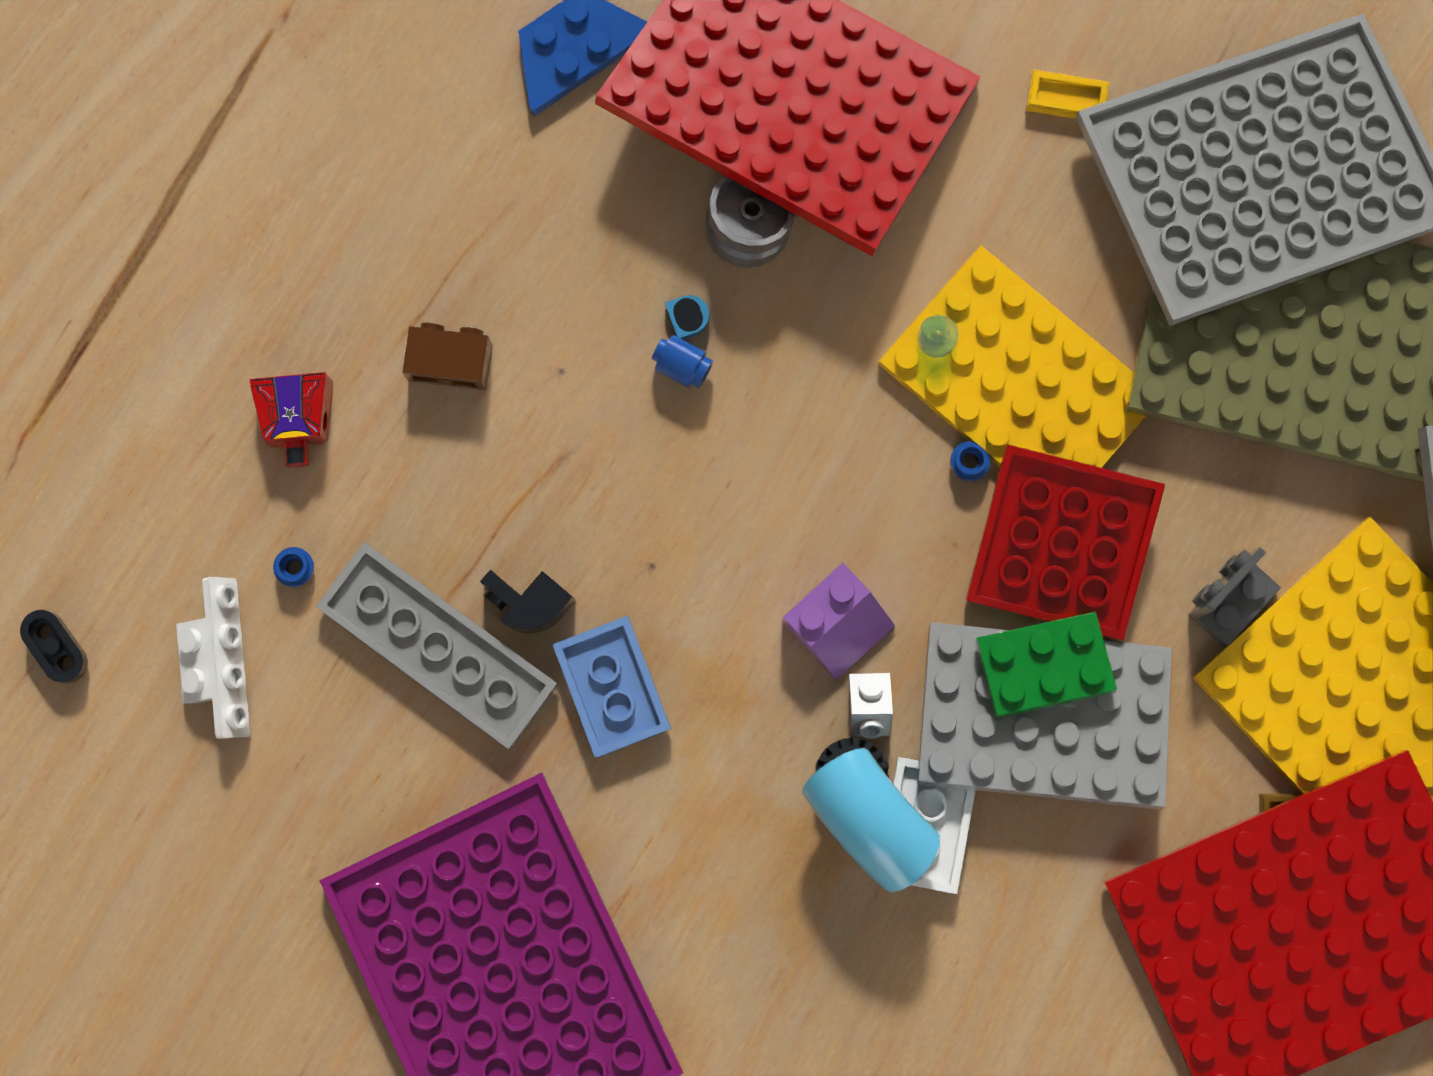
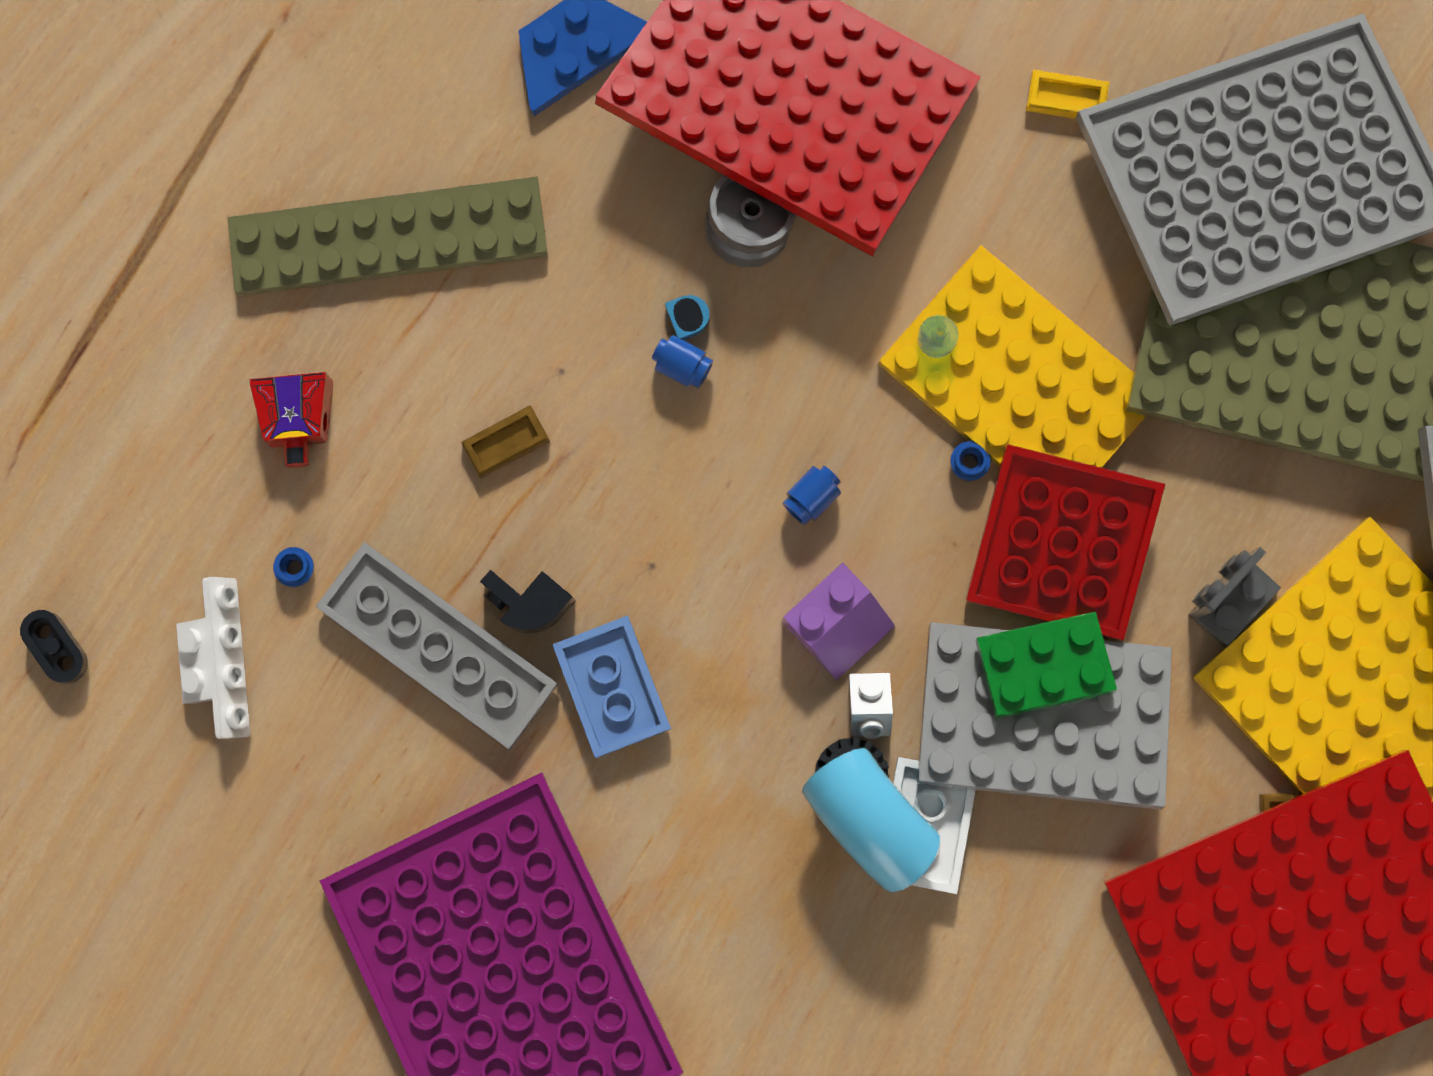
(387, 236): none -> olive plate
(447, 356): reddish brown brick -> none
(505, 441): none -> pearl gold tile
(812, 494): none -> blue brick

